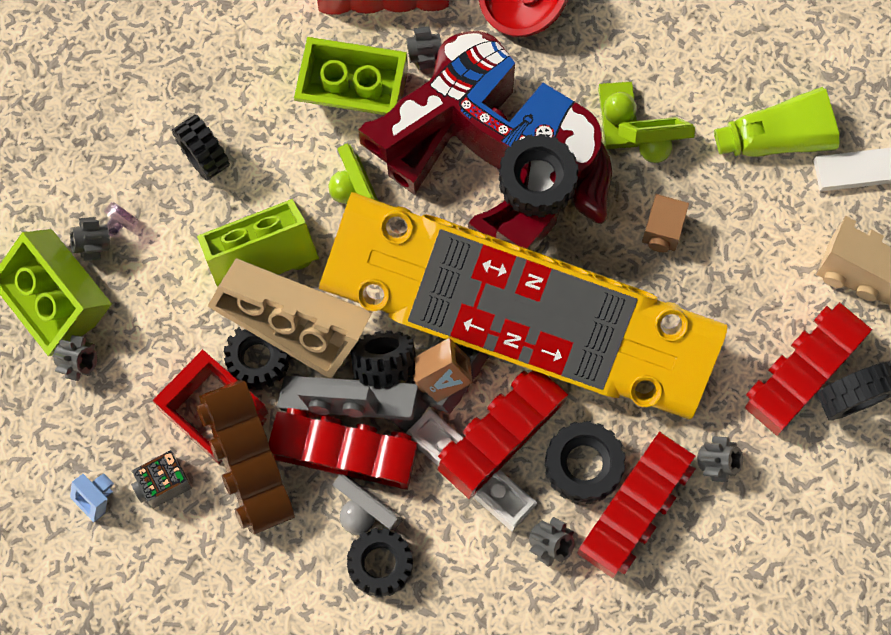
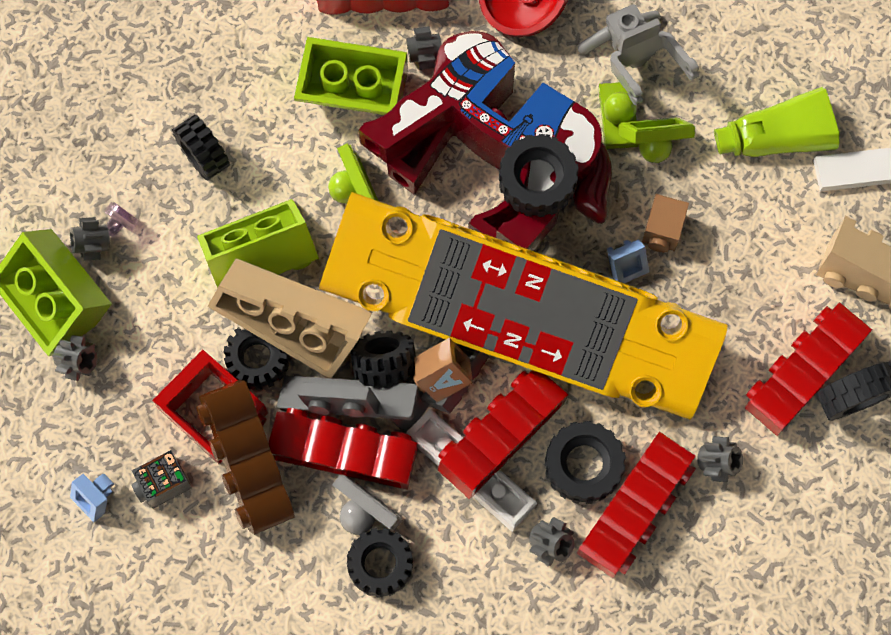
(628, 261): none -> light blue tile
(637, 39): none -> light grey piece

